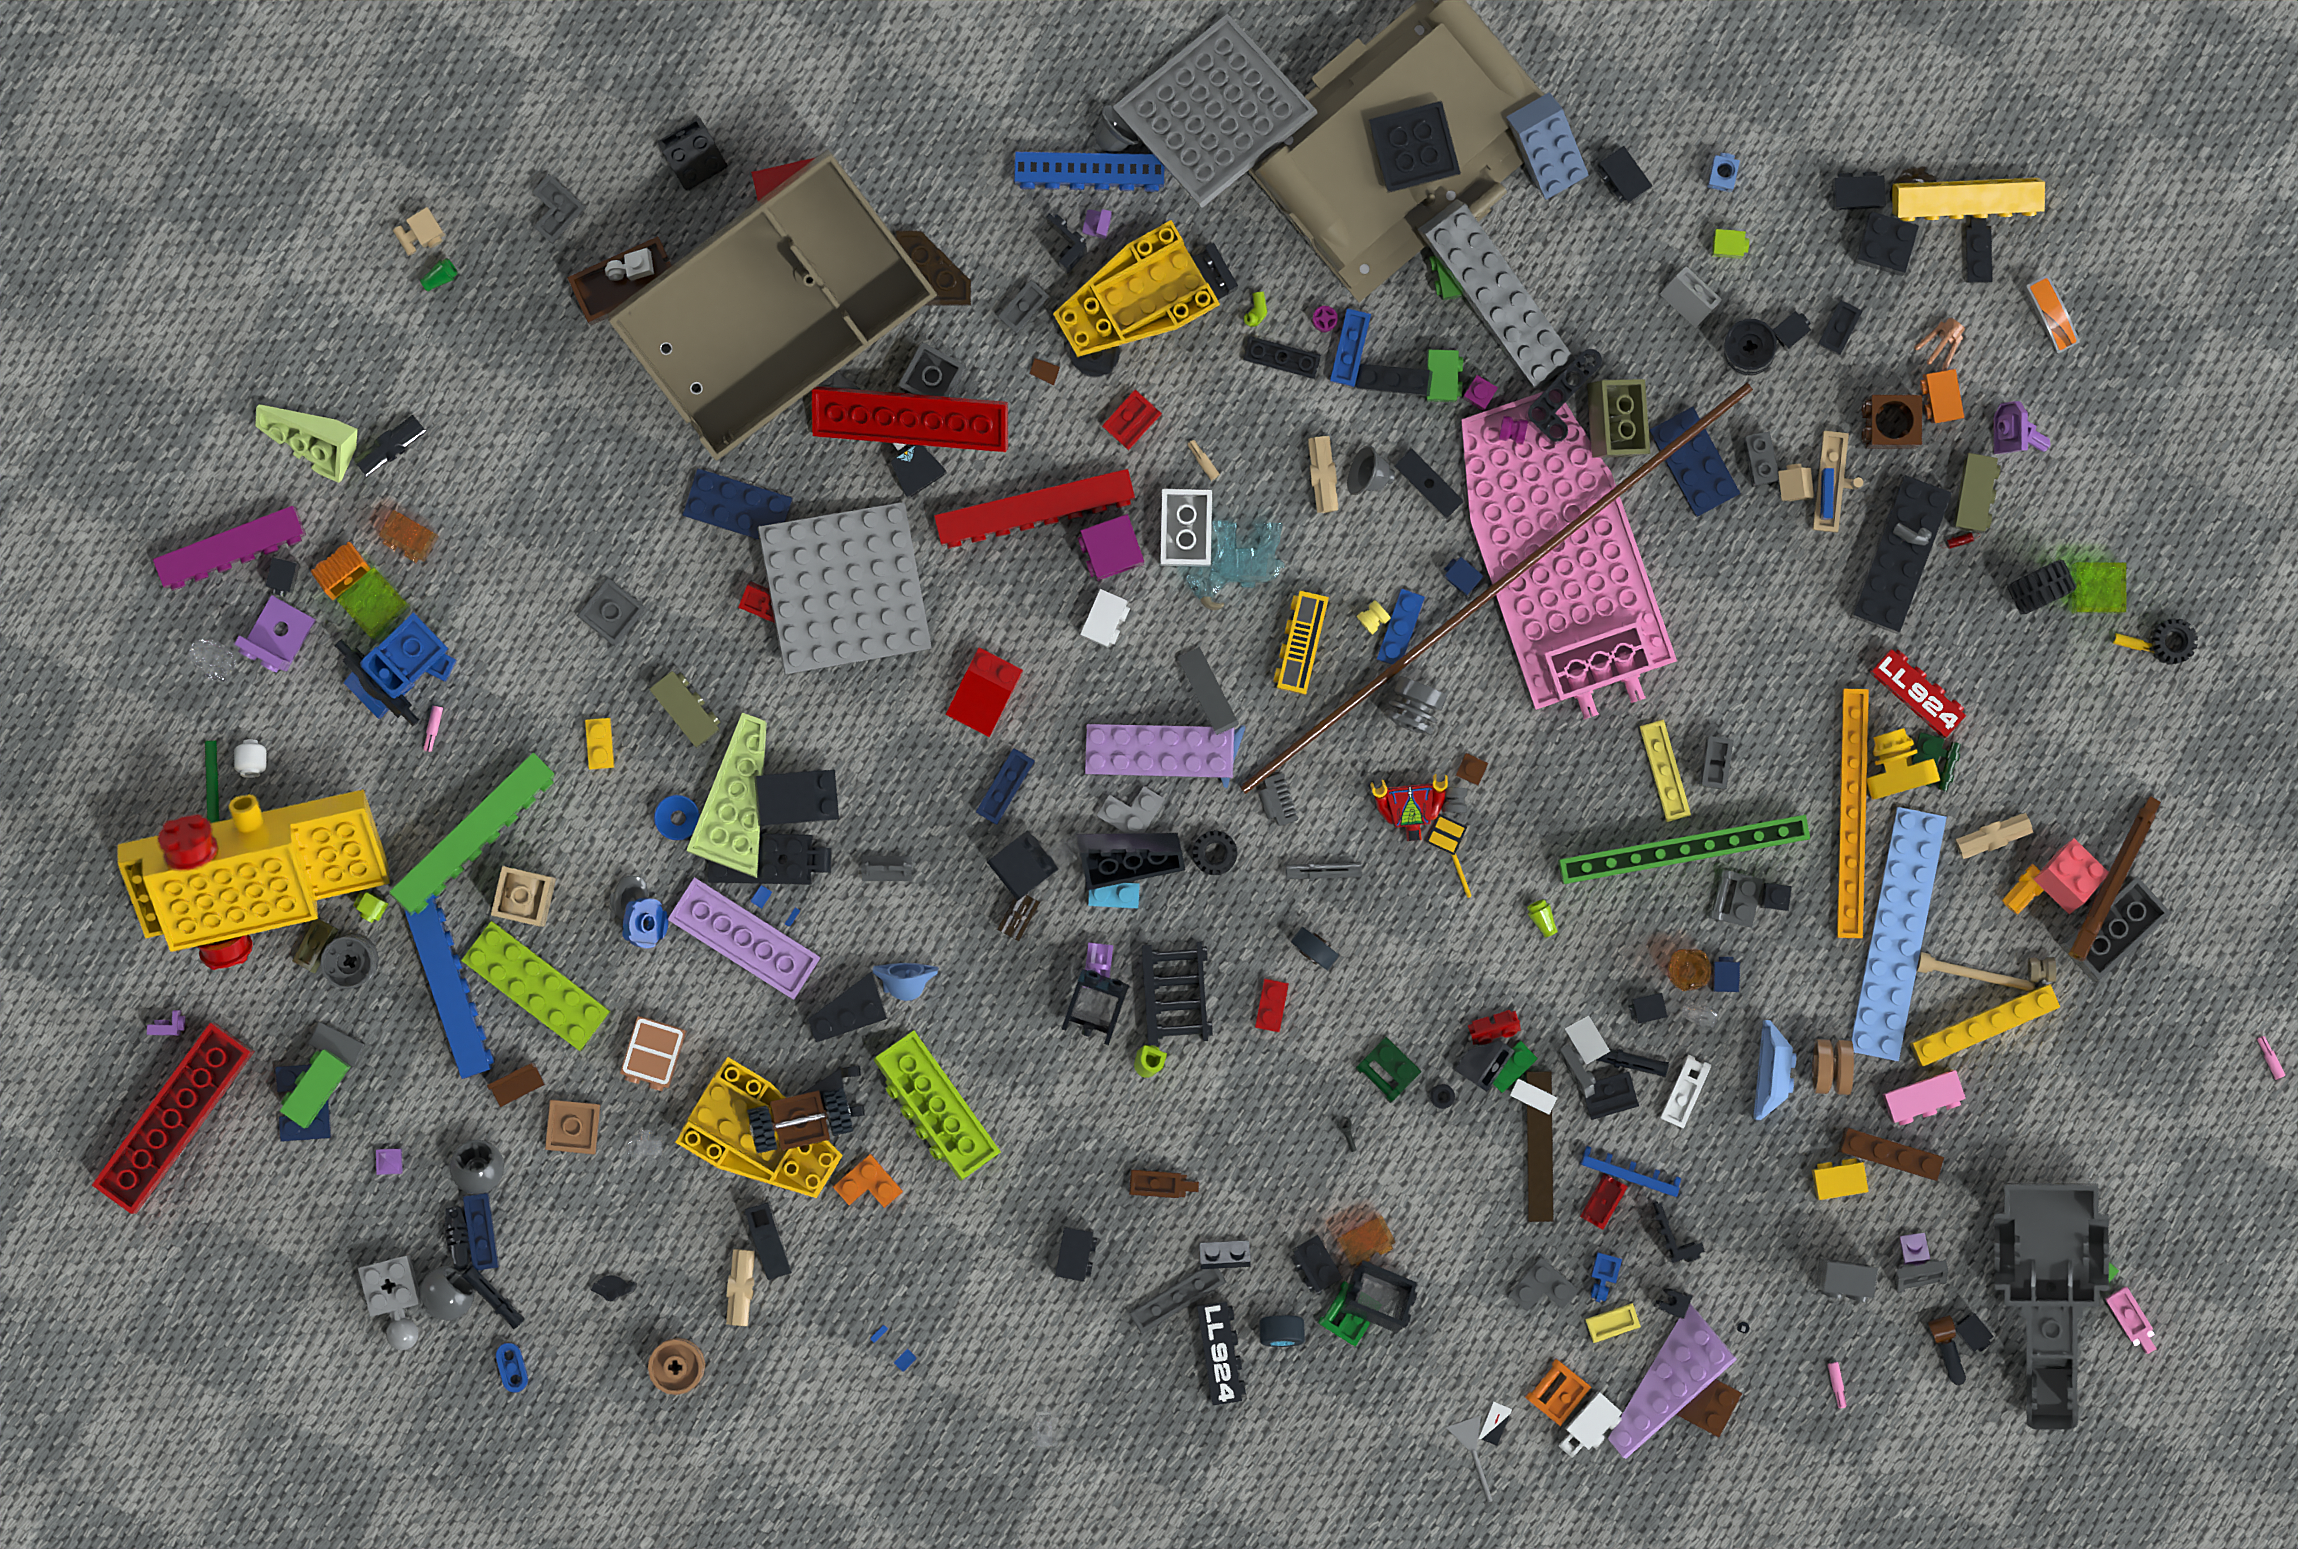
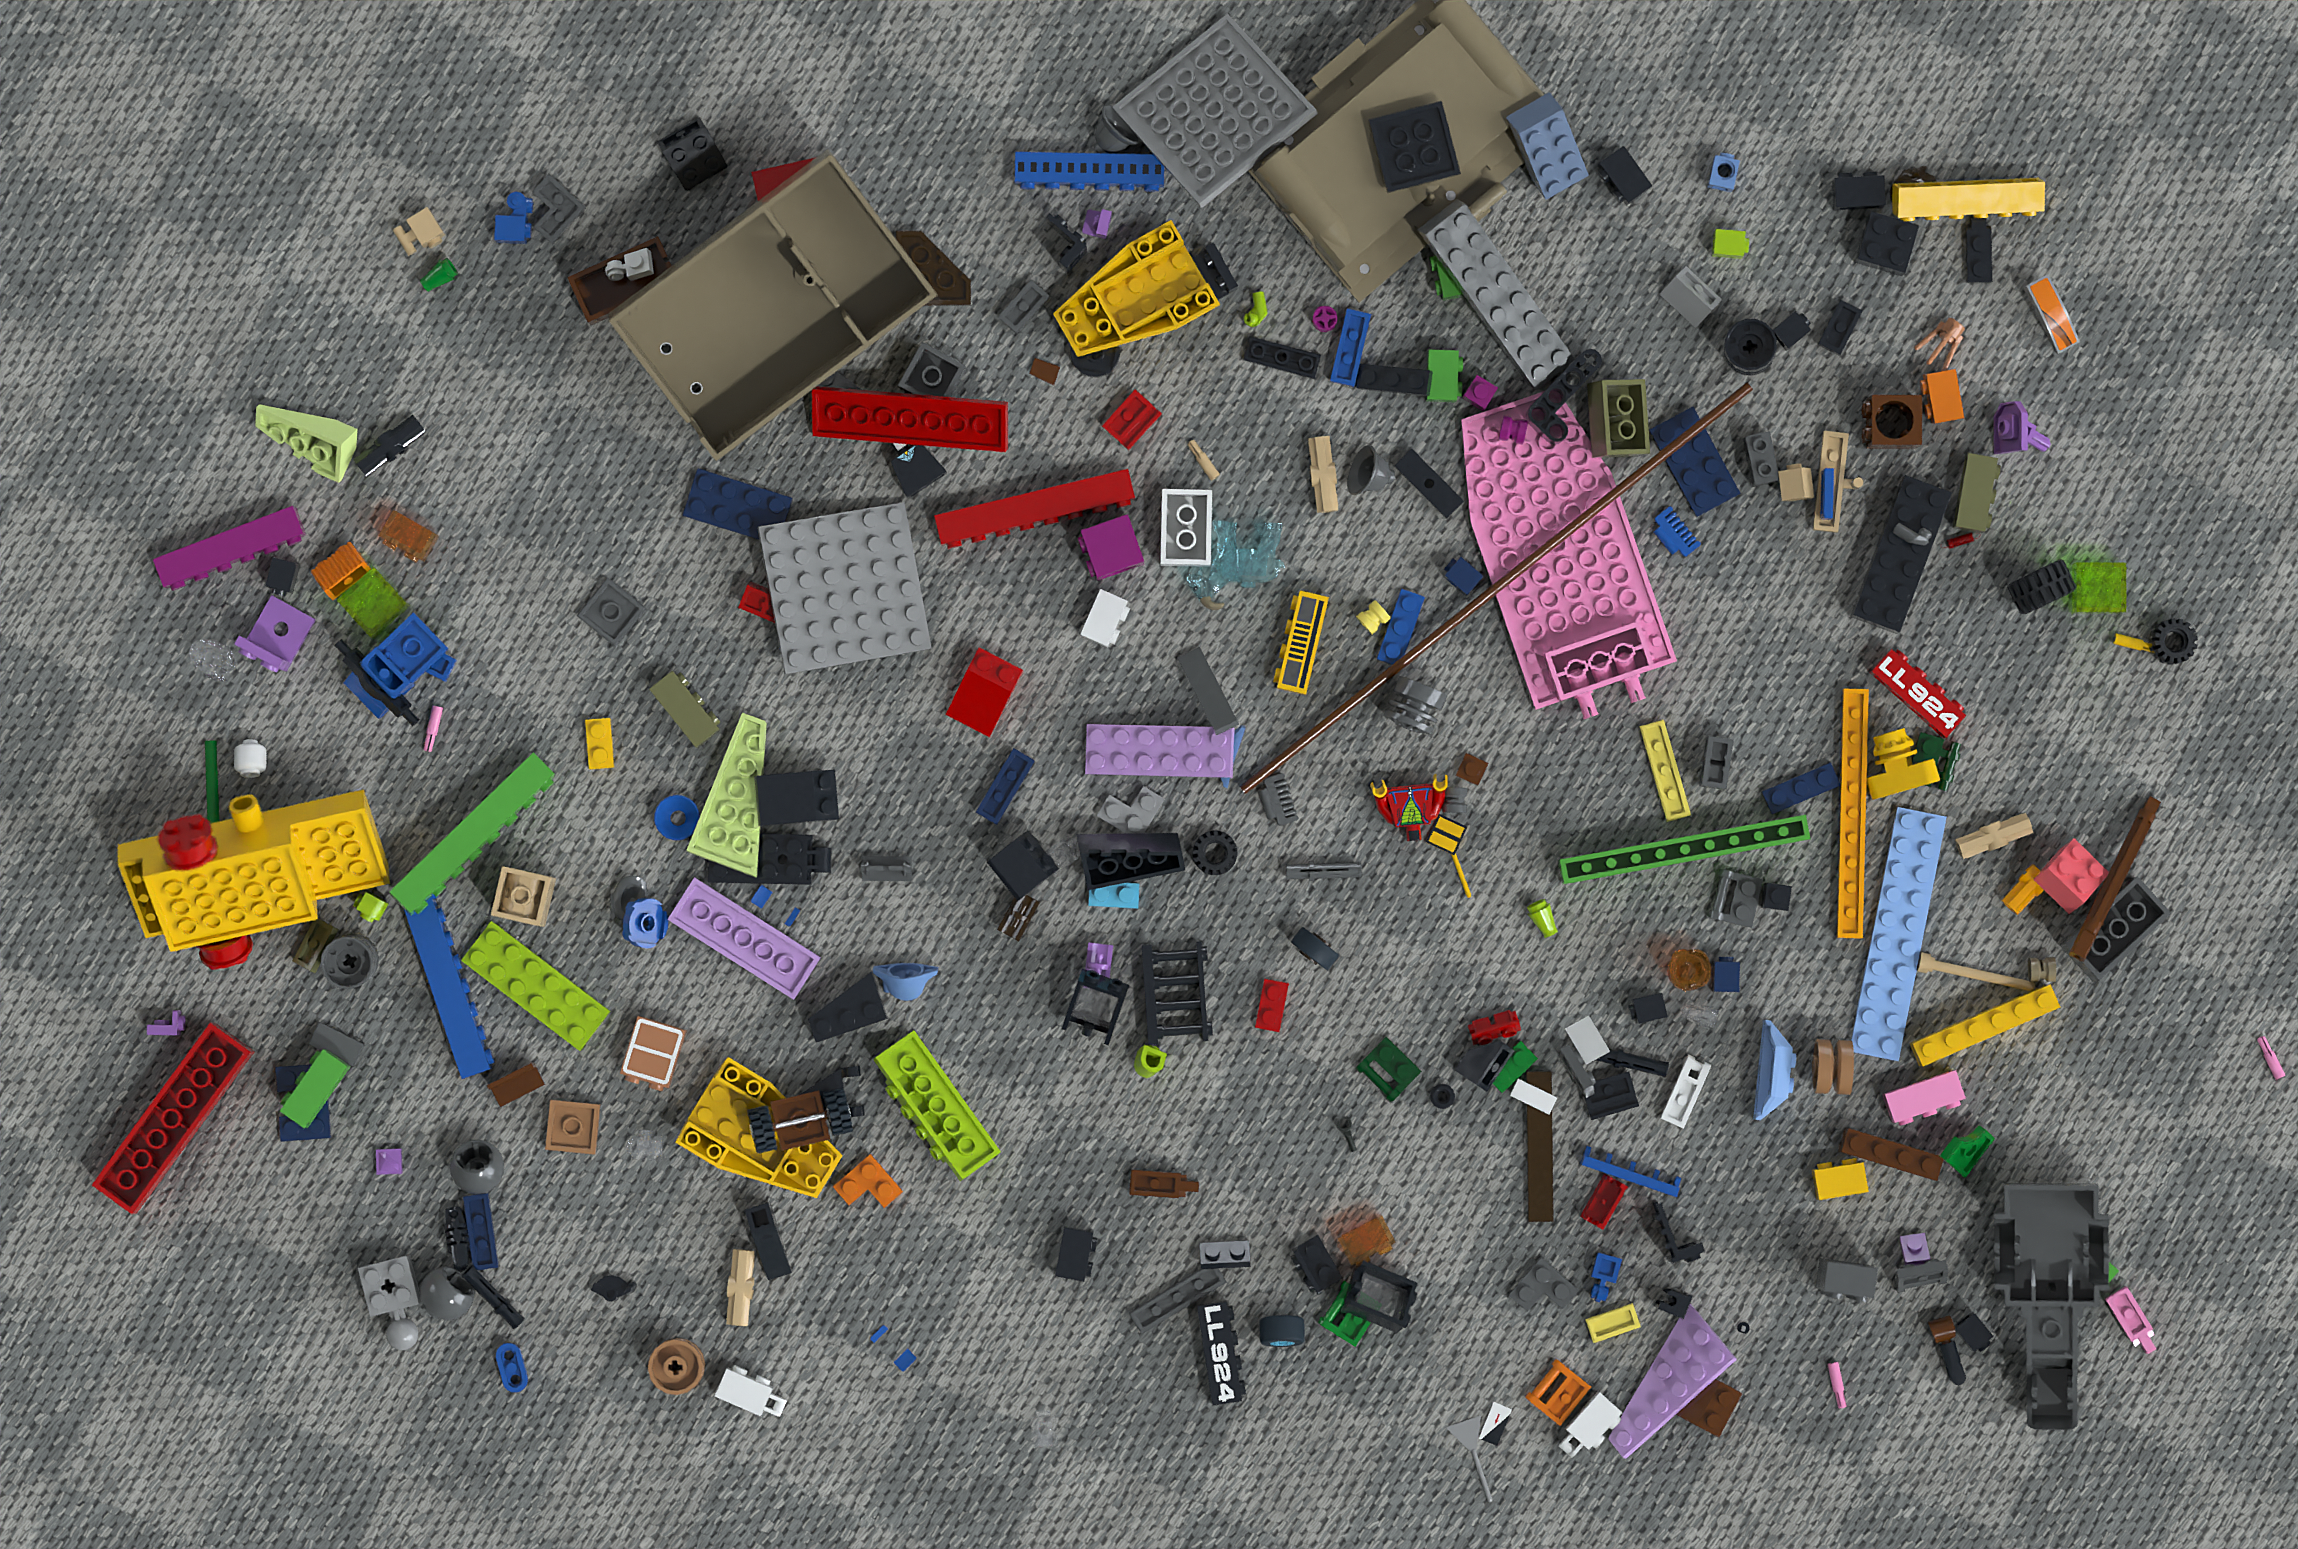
(515, 227): none -> blue brick
(748, 1392): none -> white brick
(1669, 535): none -> blue piece
(1800, 788): none -> dark blue plate
(1966, 1151): none -> green tile

